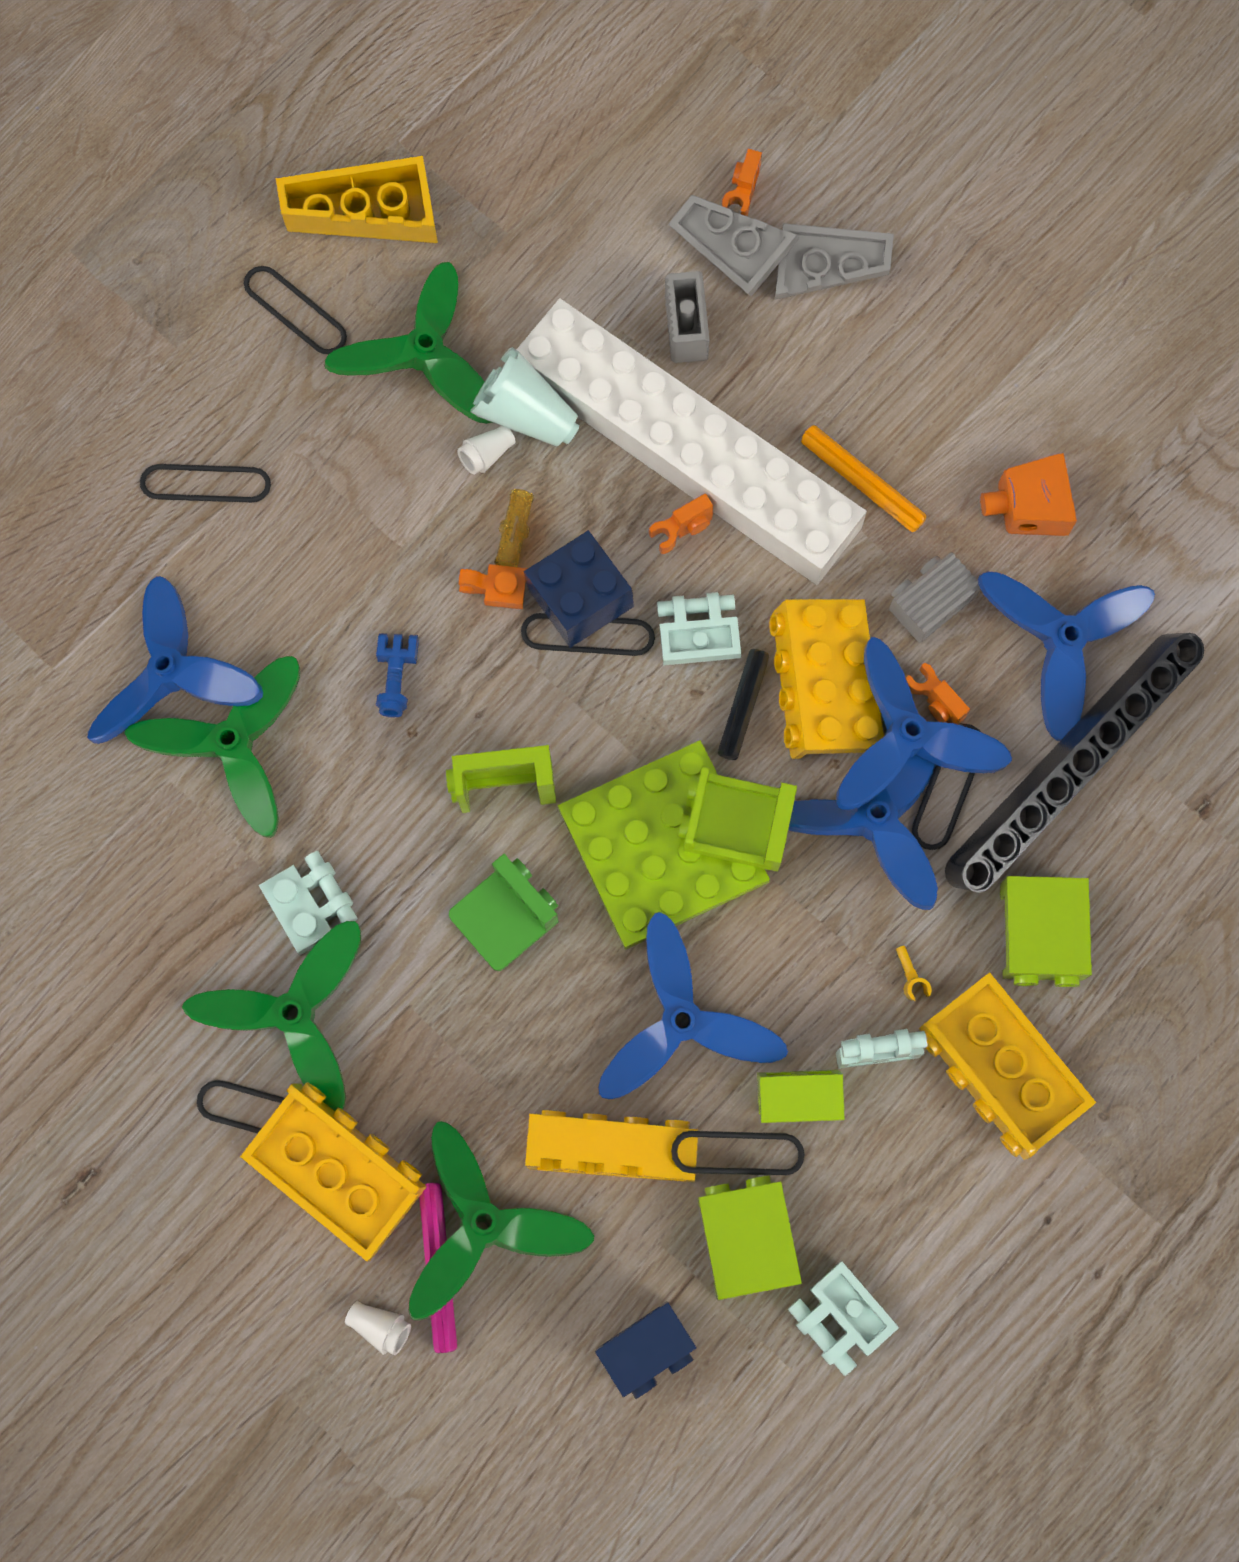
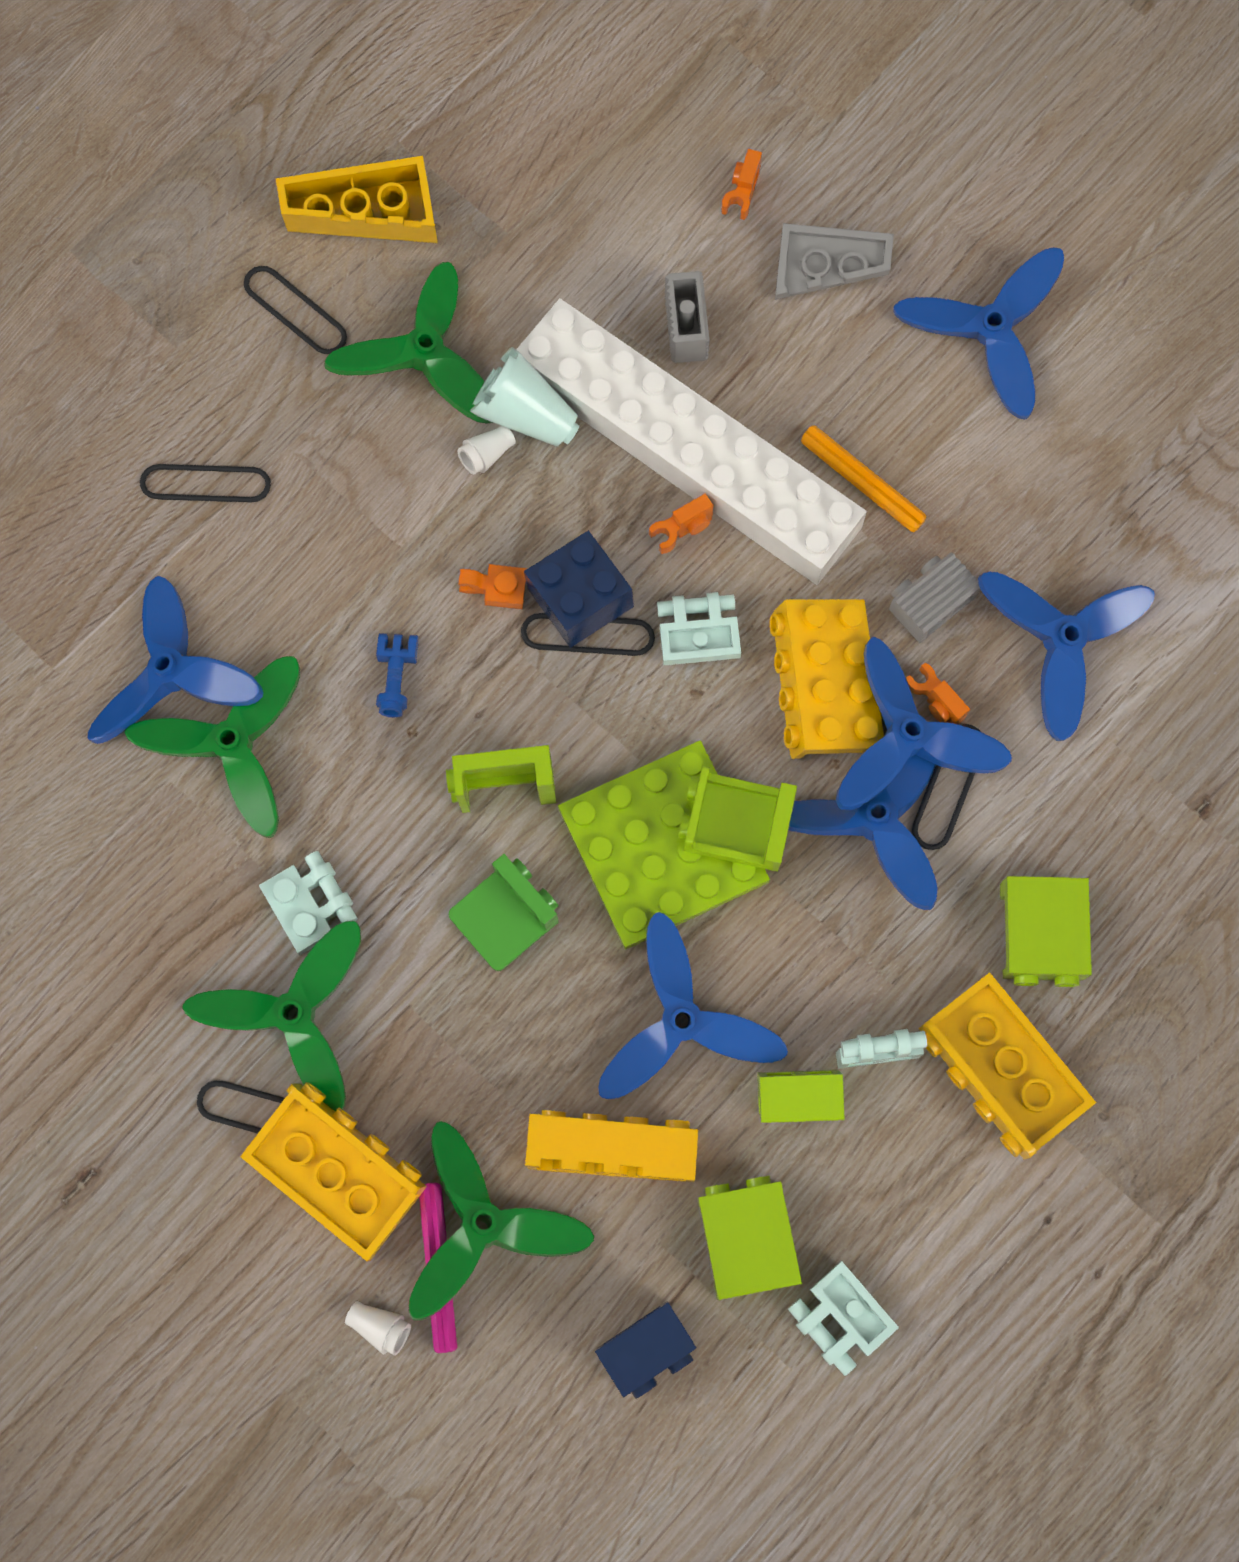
(519, 506): clear yellow pin -> none
(733, 242): light grey wing -> none
(741, 1171): black piece -> none
(743, 704): black axle -> none
(911, 975): yellow hand -> none
(1003, 351): none -> blue piece
(1034, 498): orange torso -> none
(1058, 764): black beam -> none

